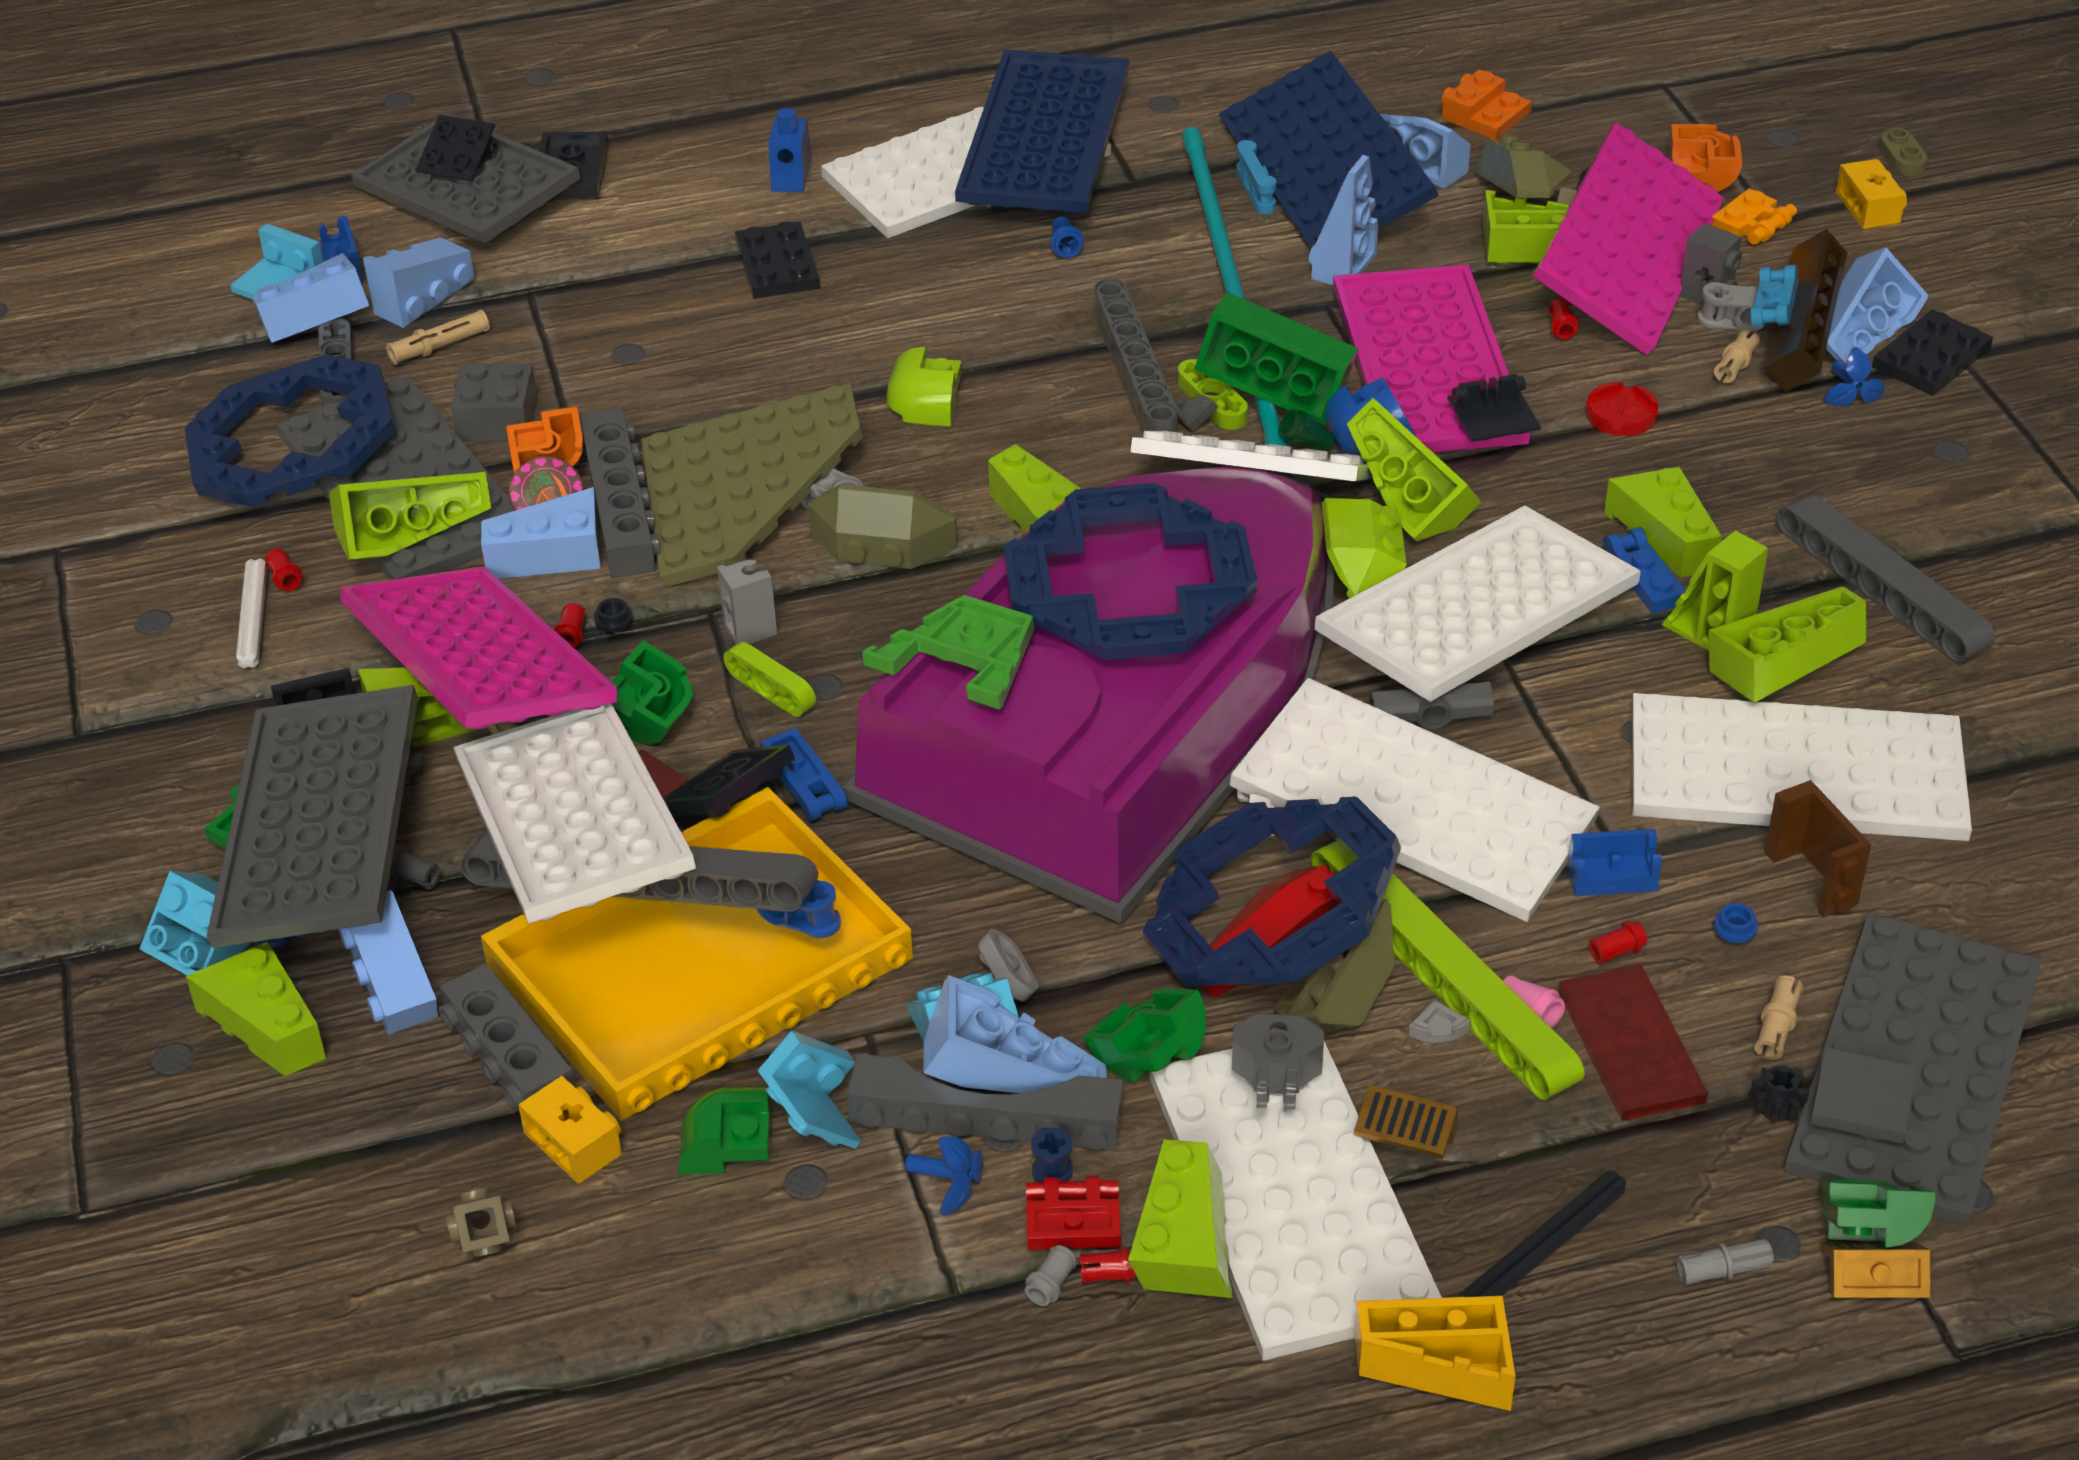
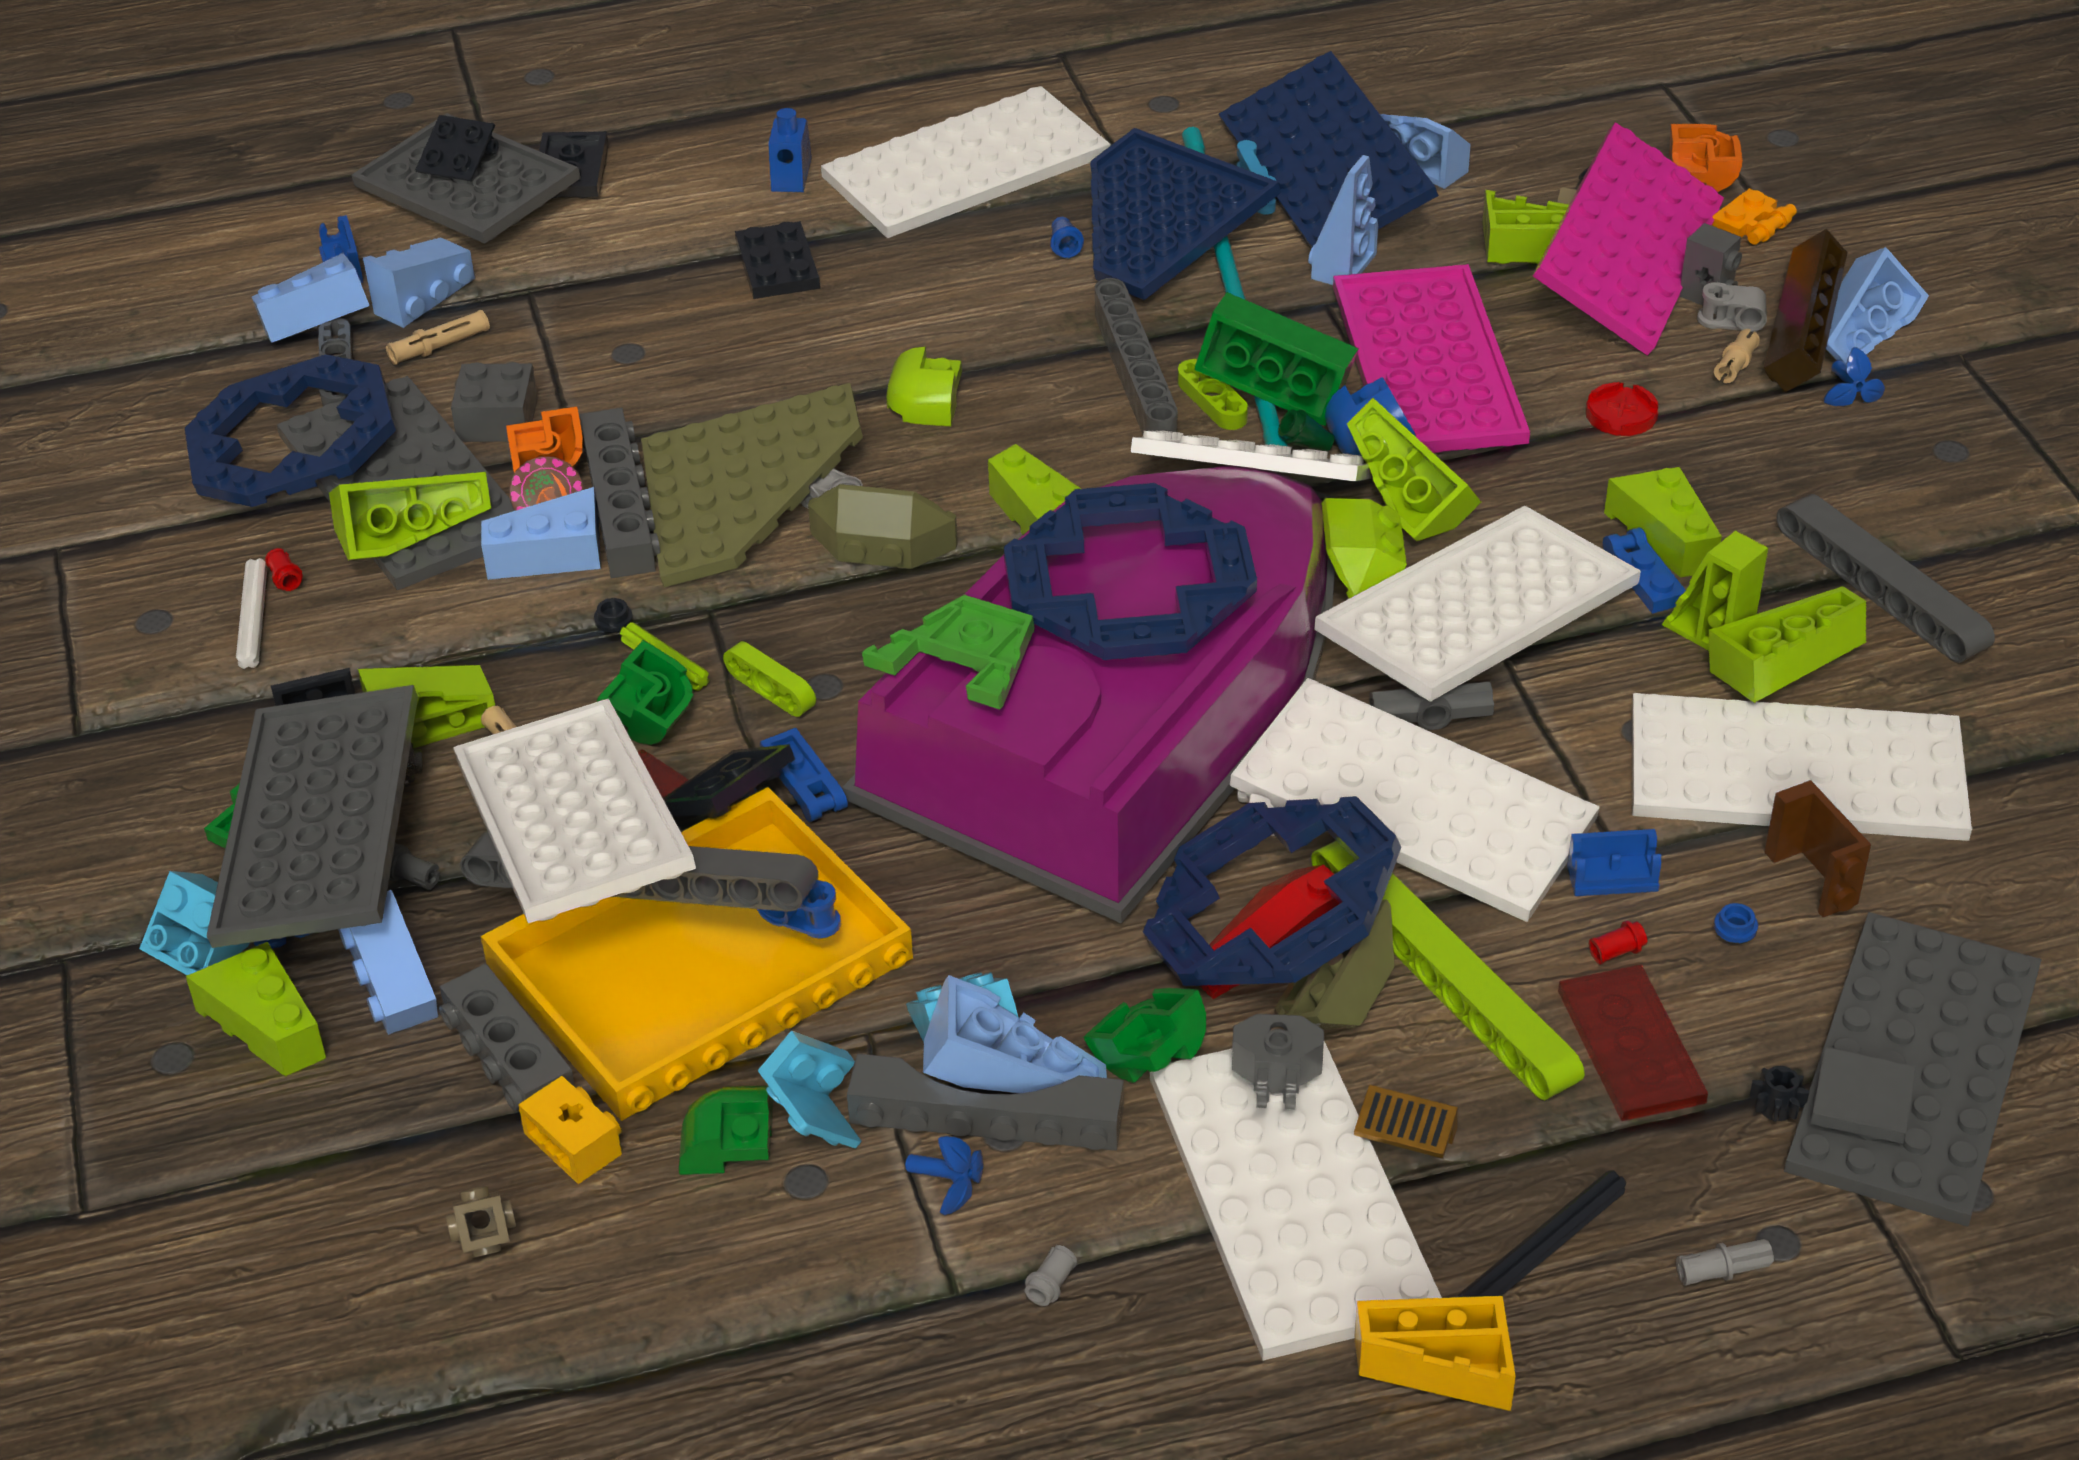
(284, 257): medium azure bracket -> none
(478, 647): dark pink plate -> none
(571, 624): red pin -> none
(634, 634): none -> lime axle
(747, 602): light grey hinge -> none
(1007, 961): light grey plate -> none
(1043, 131): dark blue plate -> none
(1051, 1150): dark blue bush -> none
(1071, 1221): red plate -> none
(1106, 1266): red pin -> none
(1164, 208): none -> dark blue plate
(1182, 1224): lime wedge -> none
(1195, 410): dark grey tile -> none
(1439, 1024): light grey tile -> none
(1484, 105): orange plate -> none
(1493, 408): black hinge -> none
(1521, 168): olive wedge -> none
(1540, 999): bright pink cone -> none
(1563, 324): red pin -> none
(1775, 296): dark azure plate -> none
(1778, 1018): tan pin -> none
(1870, 193): yellow brick -> none
(1874, 1211): green brick -> none
(1878, 1271): pearl gold panel -> none
(1903, 152): olive plate -> none
(1932, 352): black plate -> none

